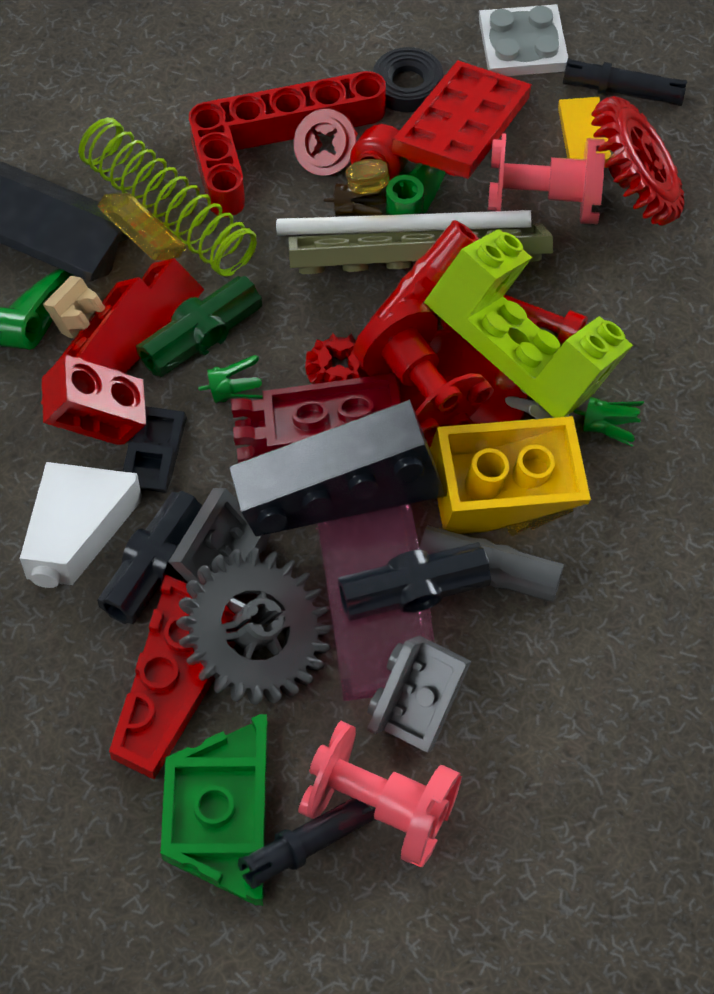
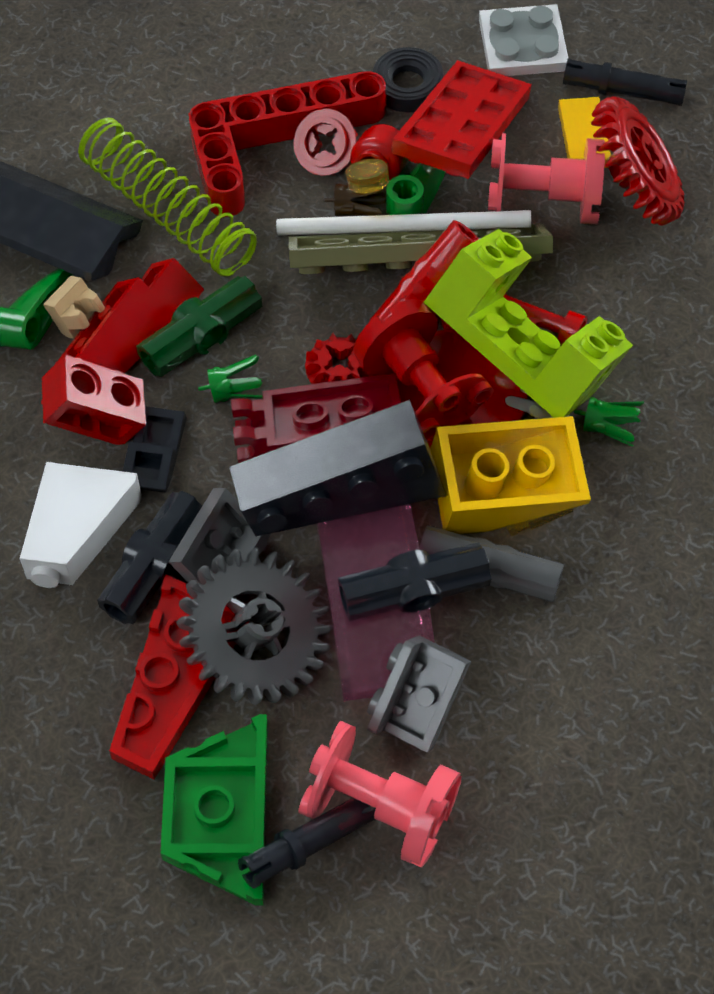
(141, 226): clear yellow tile -> none

